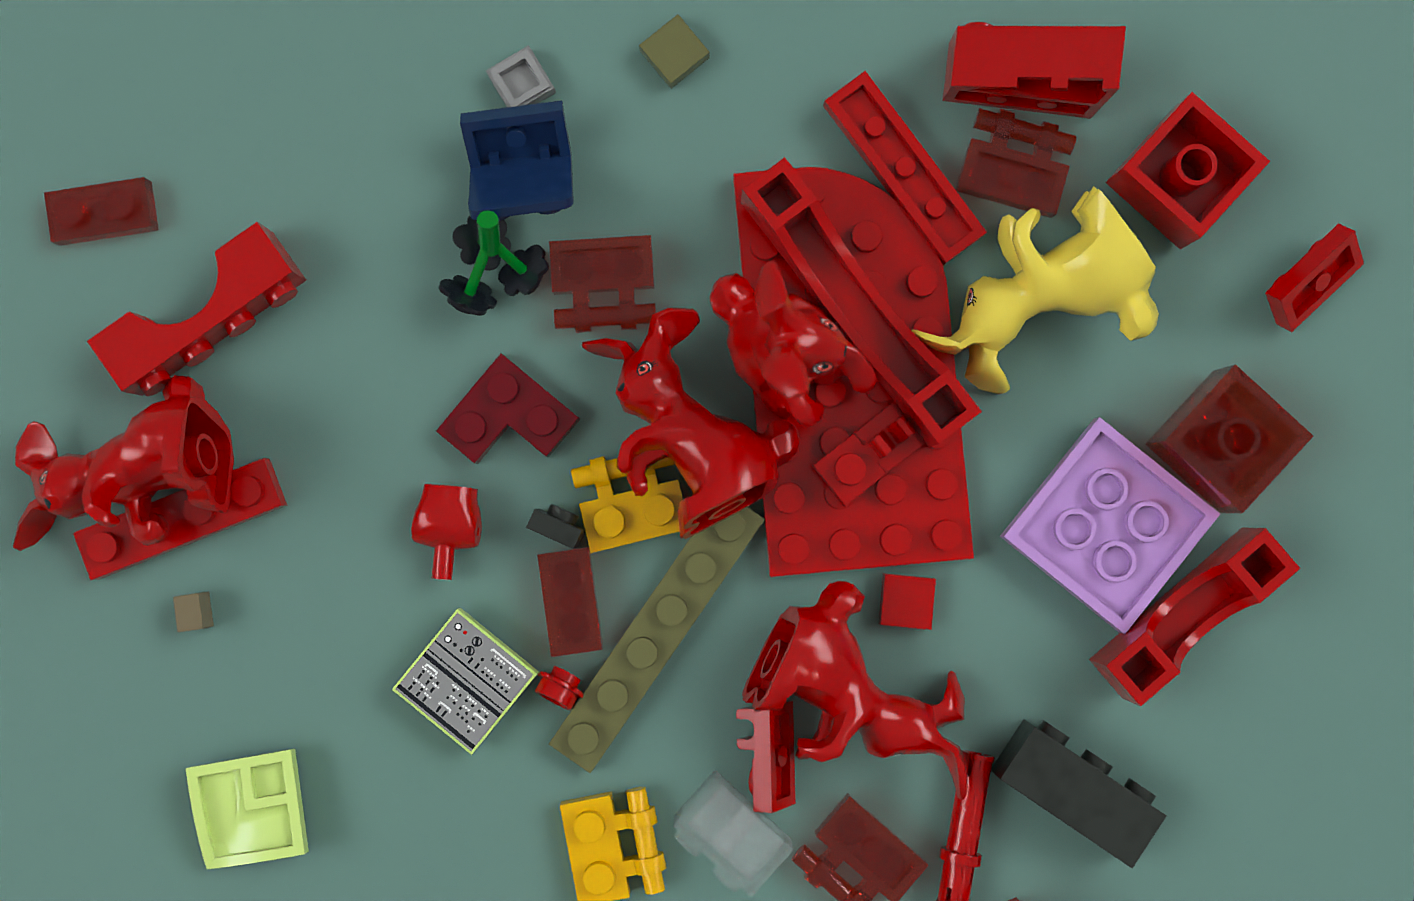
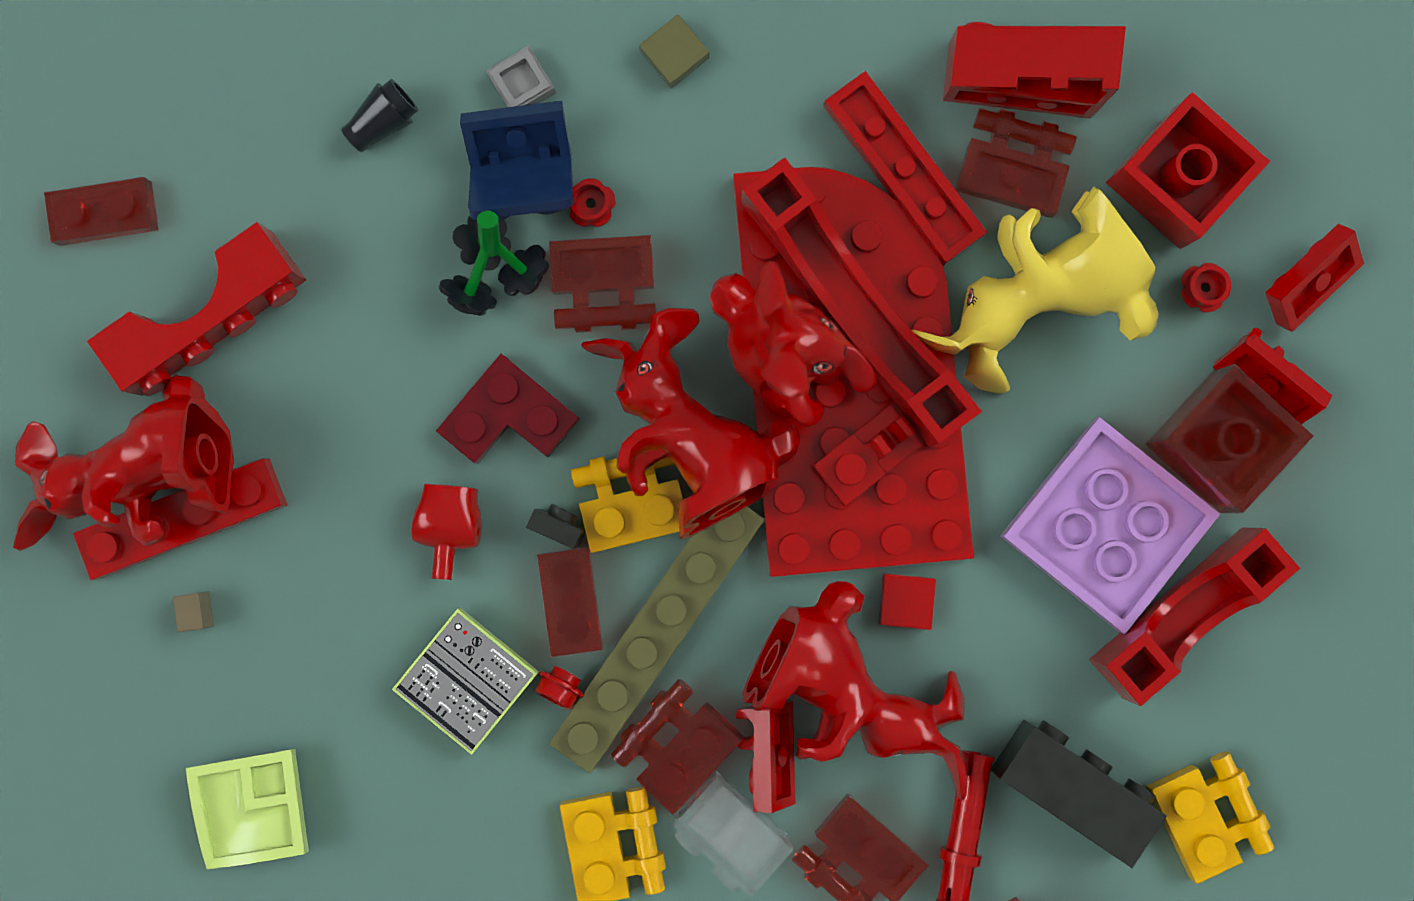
(380, 115): none -> black cone
(601, 212): none -> red plate
(689, 757): none -> clear red plate
(1196, 824): none -> yellow plate
(1214, 277): none -> red plate
(1276, 376): none -> red plate

